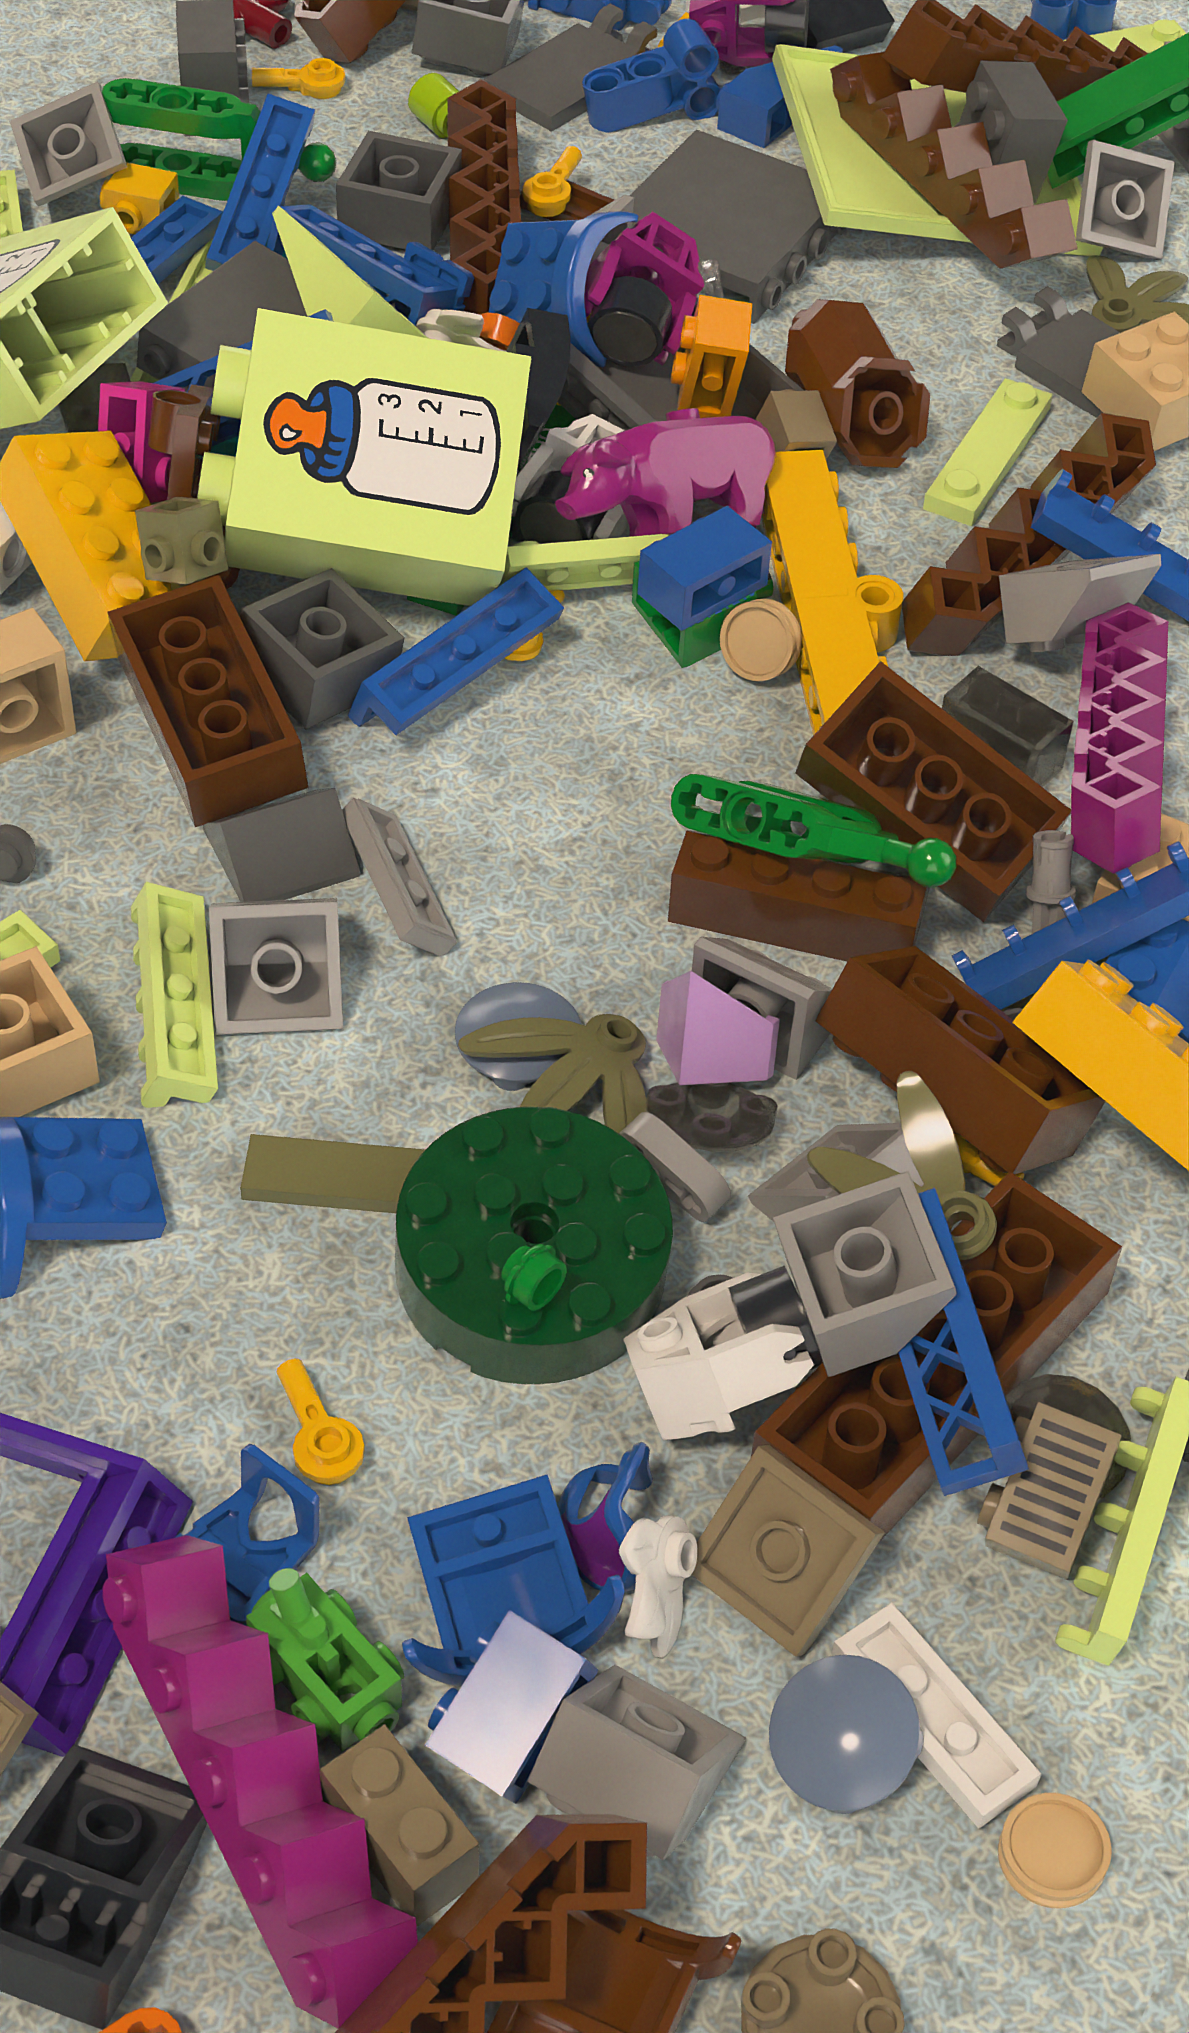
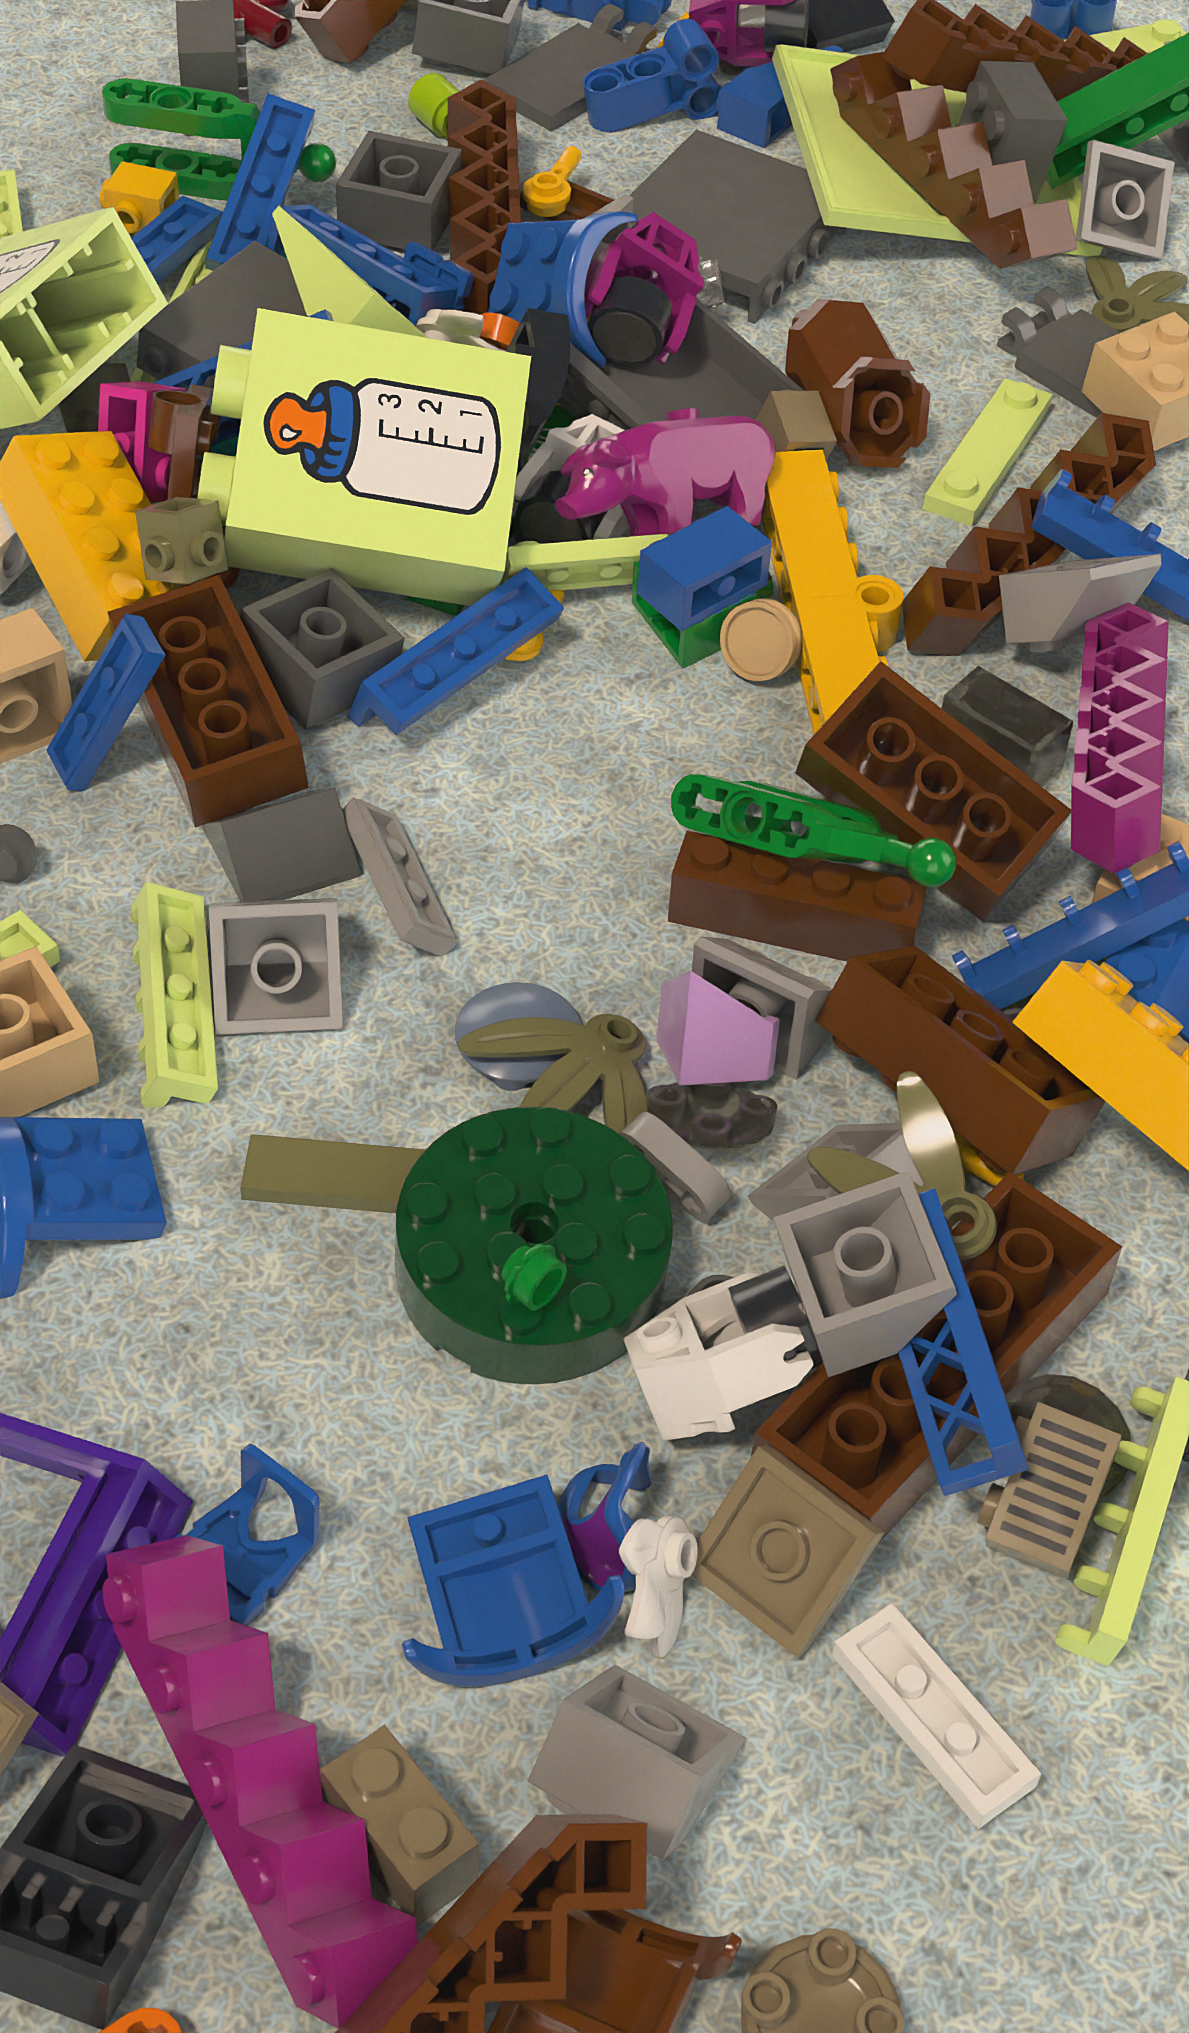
(68, 144): light grey slope -> none
(105, 702): none -> blue tile
(317, 79): yellow plate -> none
(325, 1656): bright green brick -> none
(326, 1446): yellow plate -> none
(506, 1704): brick -> none
(713, 357): light orange brick -> none
(844, 1733): sand blue dish -> none
(1050, 876): light grey axle -> none
(1054, 1850): tan piece -> none

